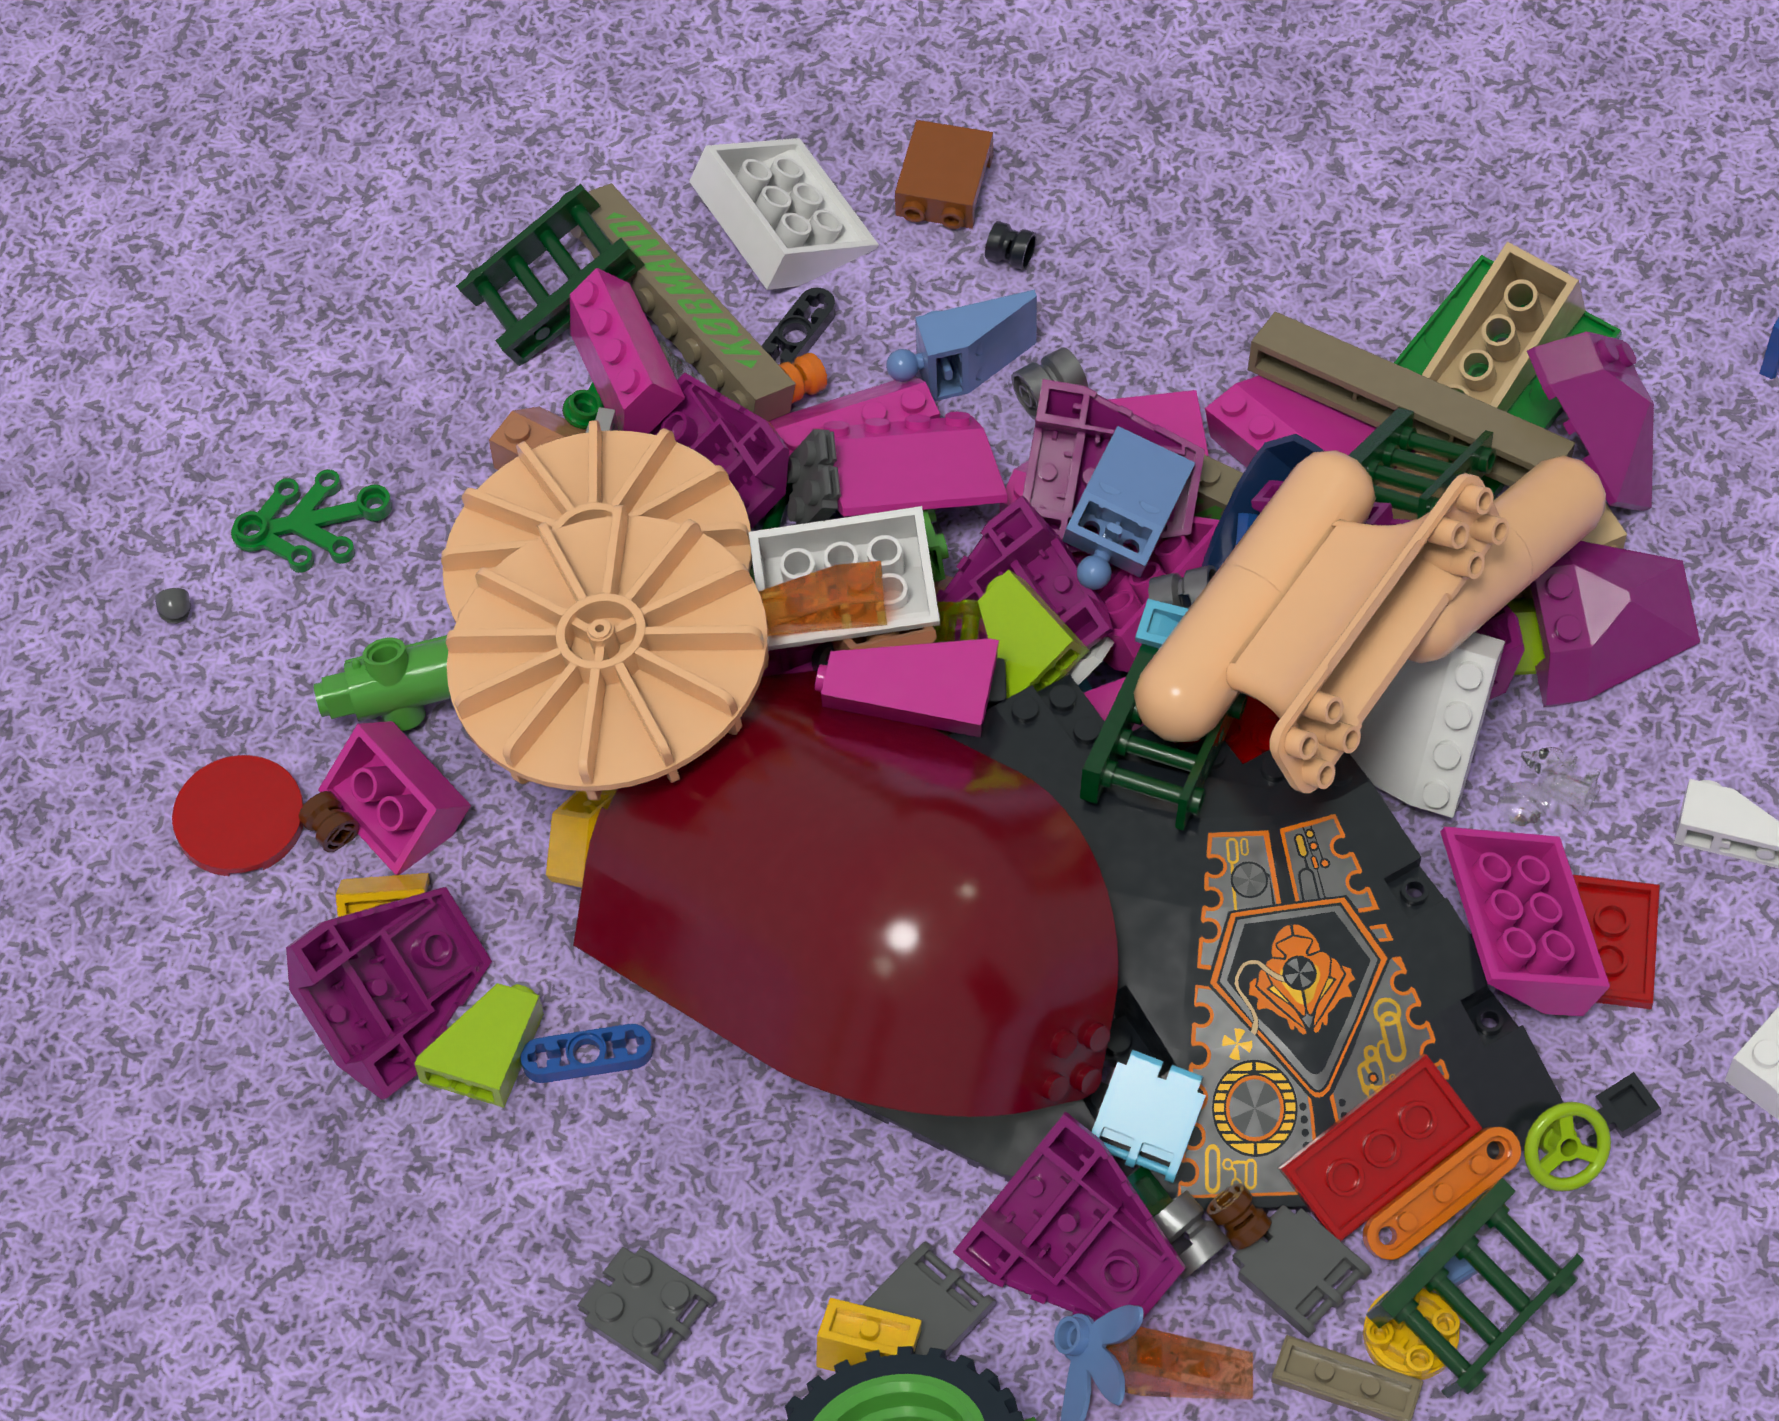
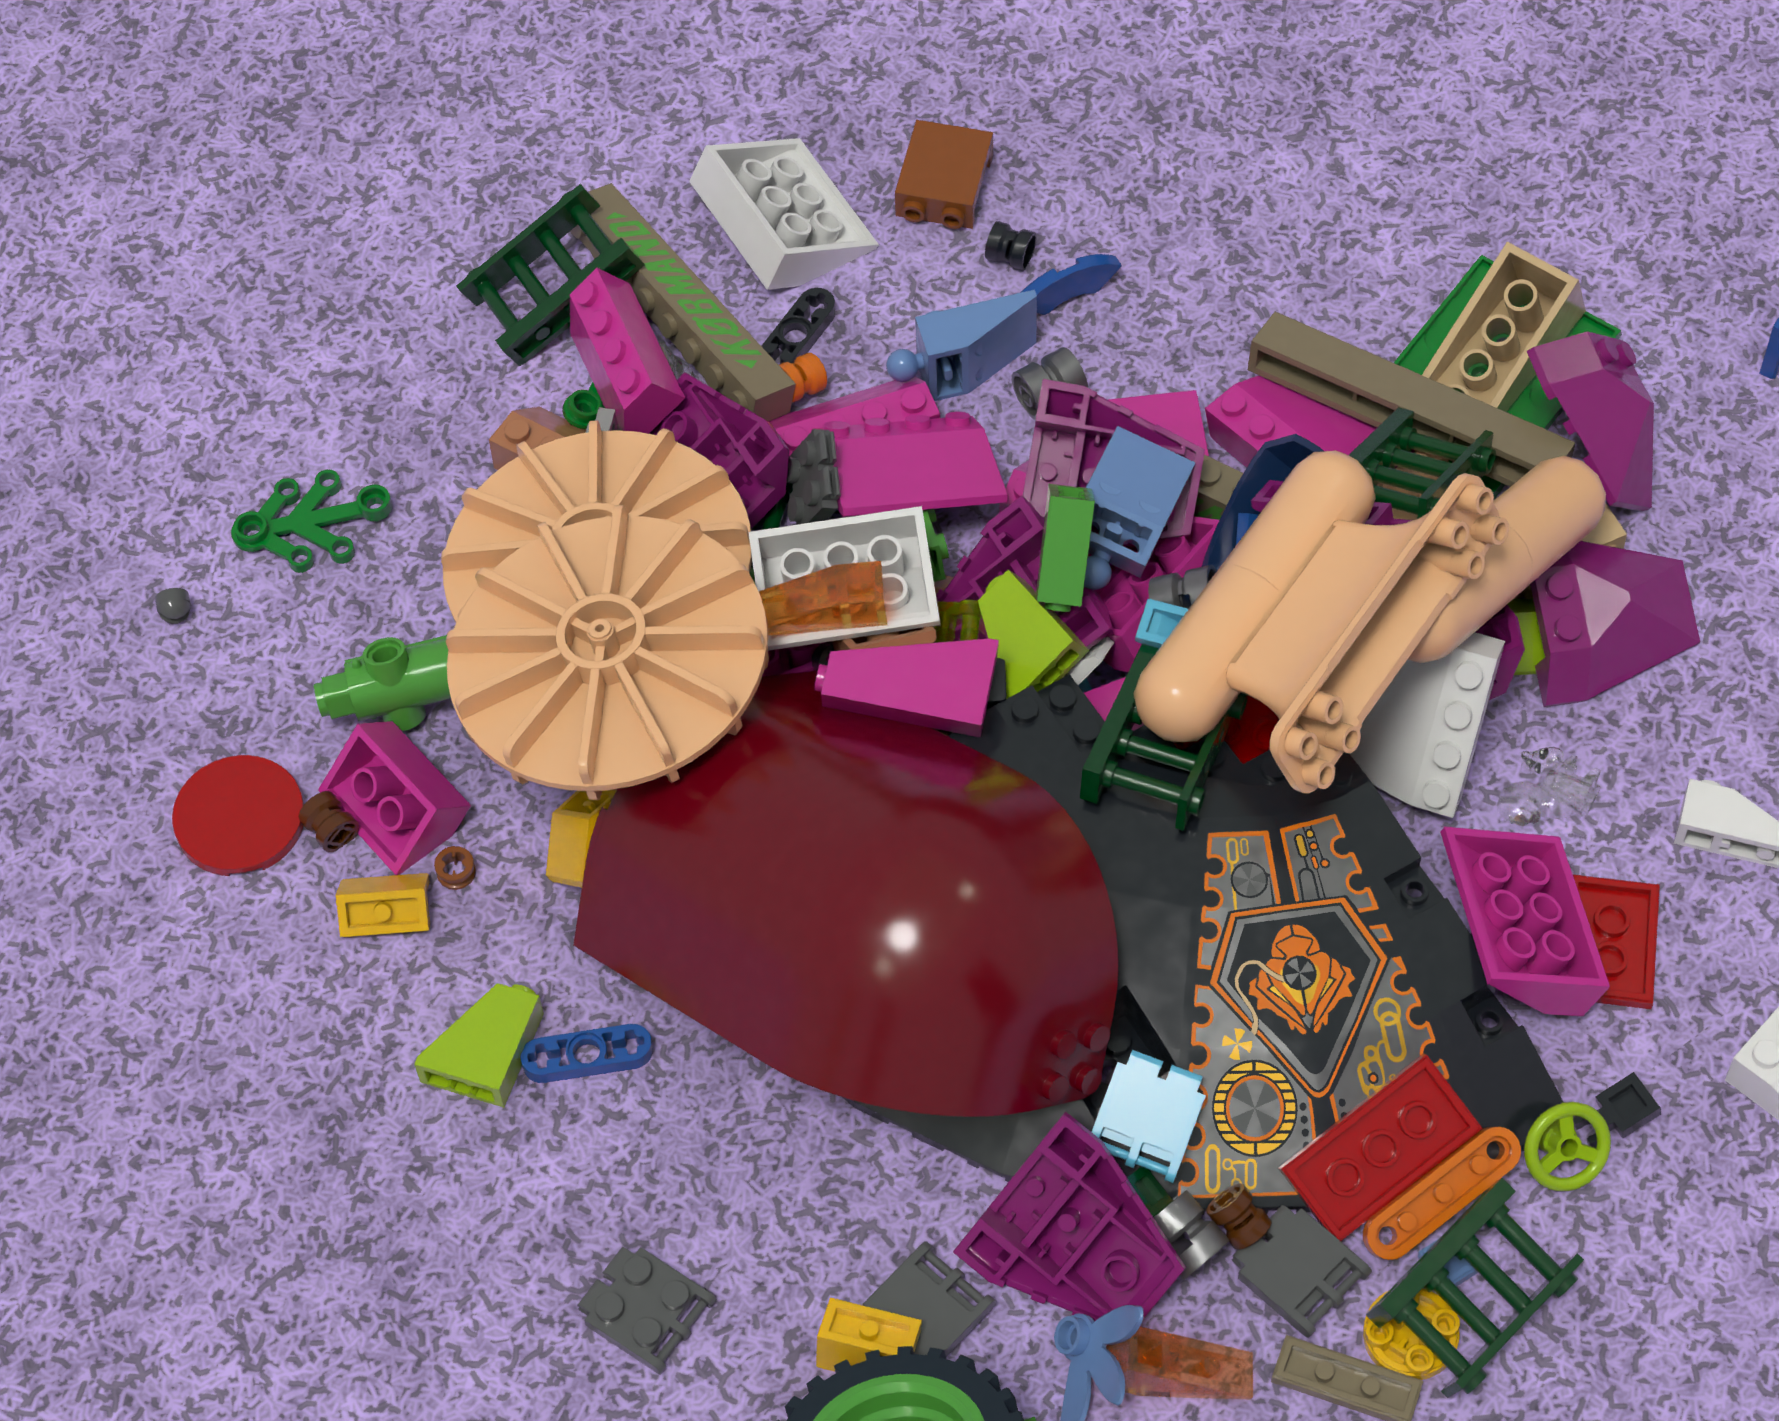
(386, 983): magenta wedge -> none
(455, 854): none -> dark orange bush
(1065, 546): none -> bright green slope
(1084, 277): none -> blue tile

